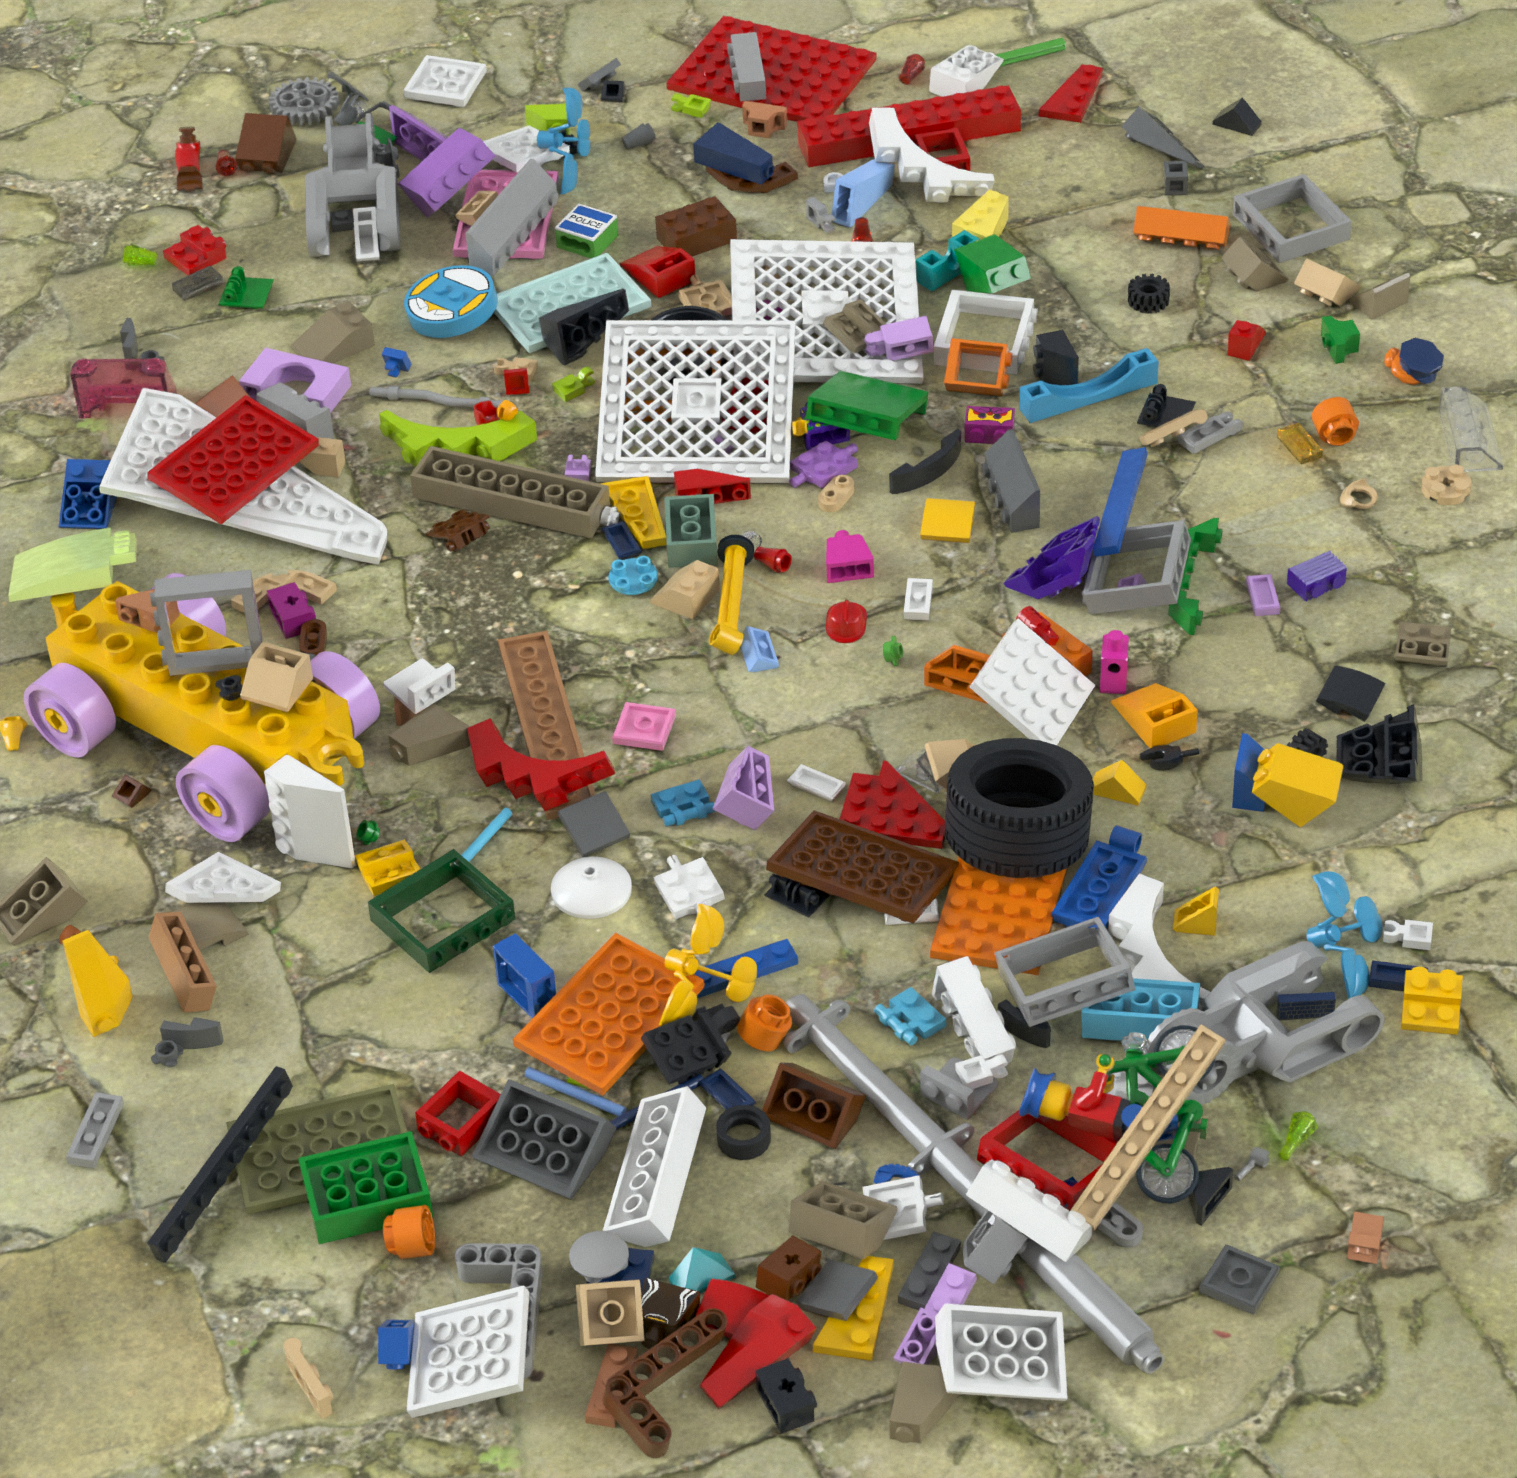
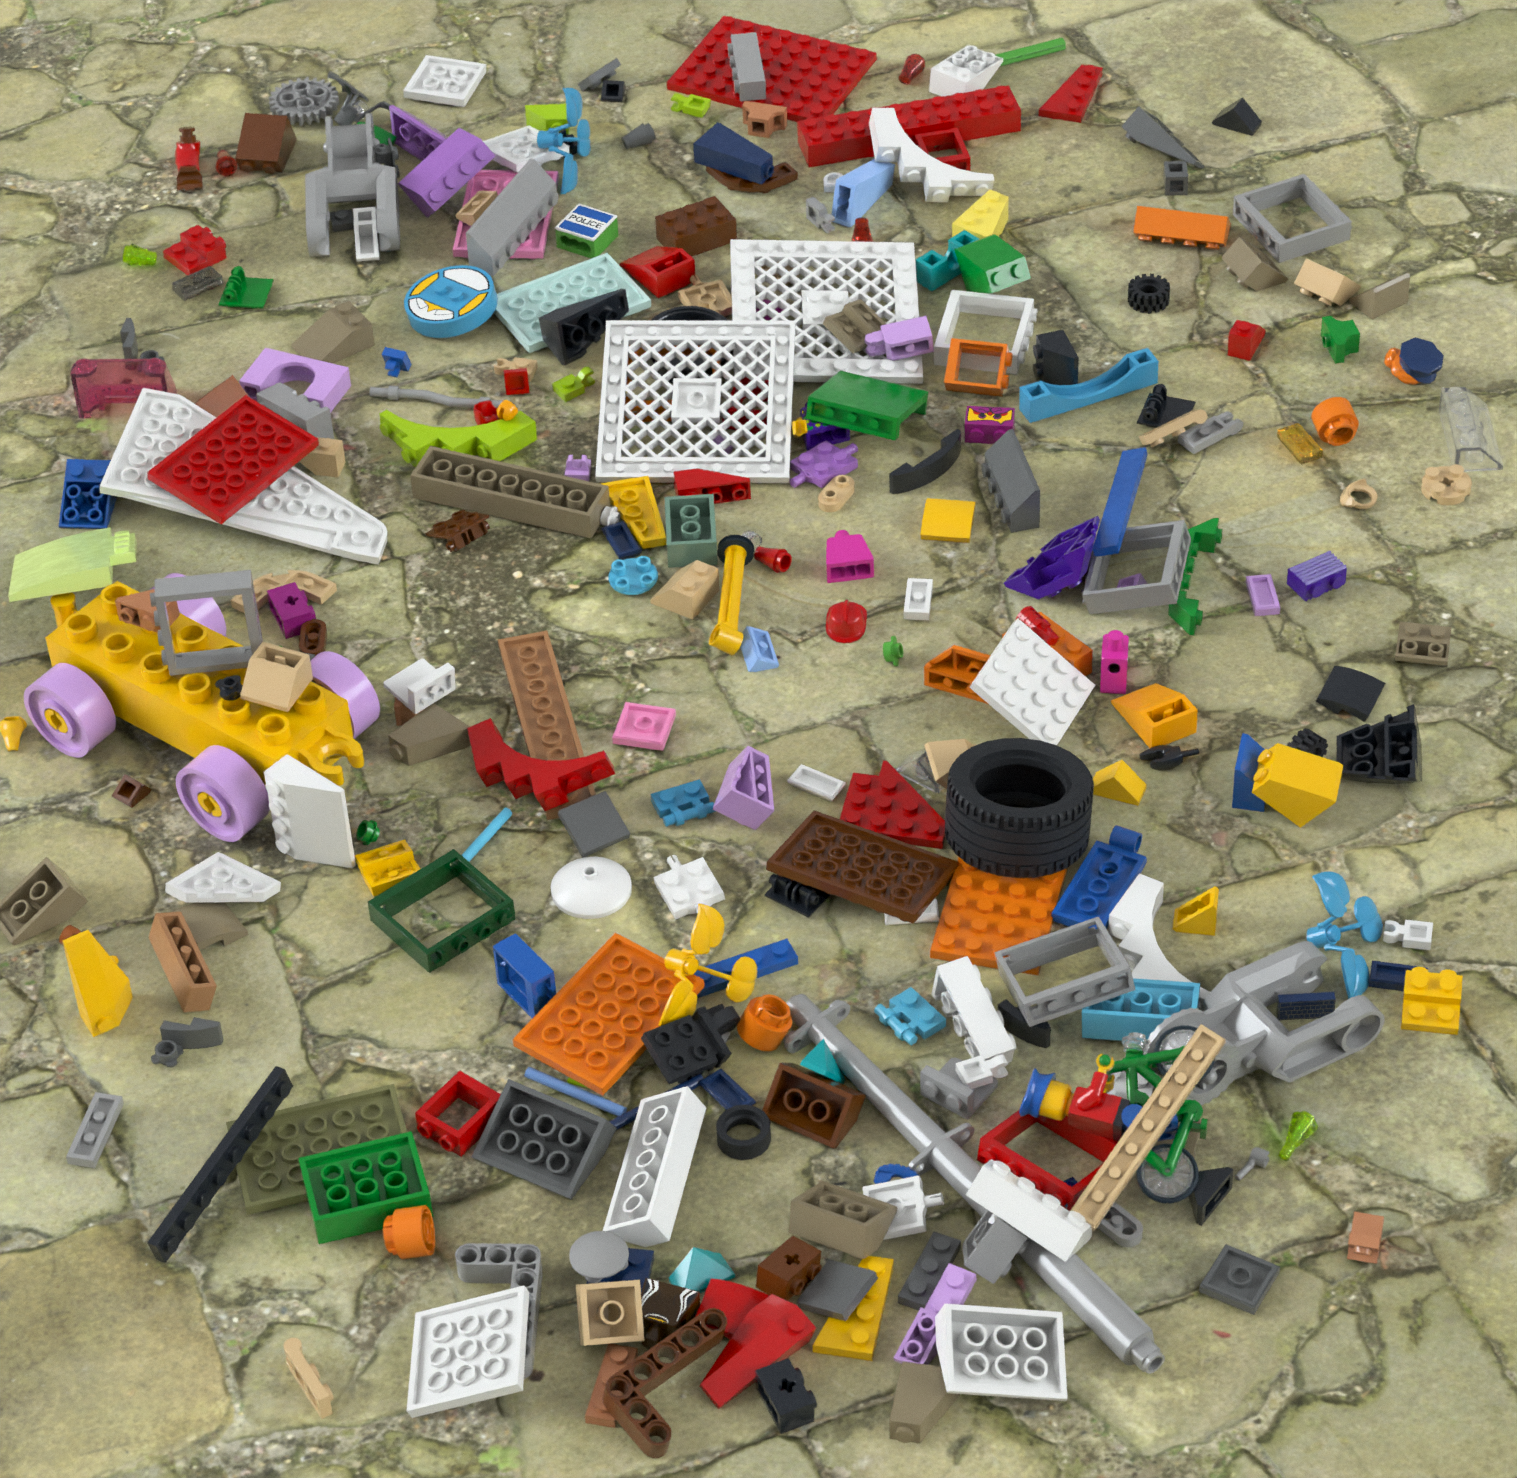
(395, 1343): blue slope -> none
(822, 1062): none -> teal slope

